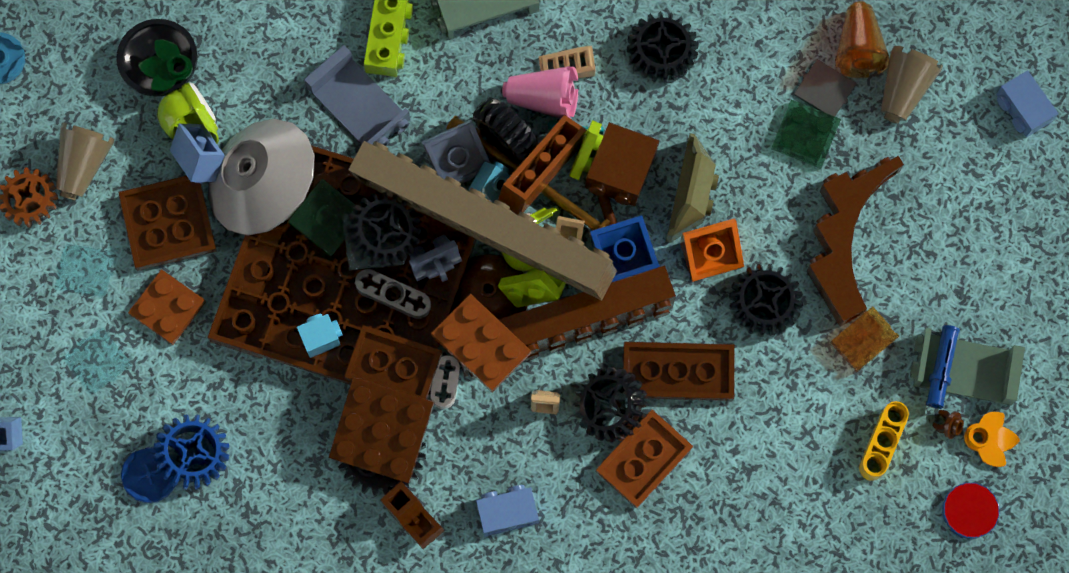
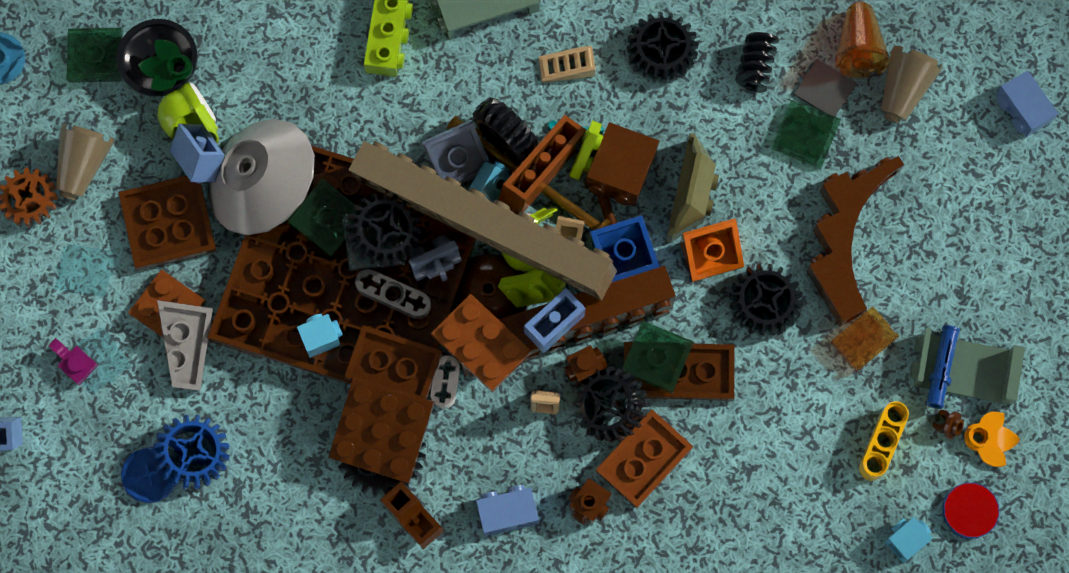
(74, 363): none -> magenta plate
(93, 54): none -> clear green plate
(186, 341): none -> light grey wing
(356, 99): sand blue panel -> none
(544, 91): bright pink cone -> none
(554, 320): none -> medium blue brick
(584, 364): none -> reddish brown brick
(589, 492): none -> reddish brown brick
(657, 357): none -> clear green plate
(755, 61): none -> black piece
(908, 538): none -> medium azure brick

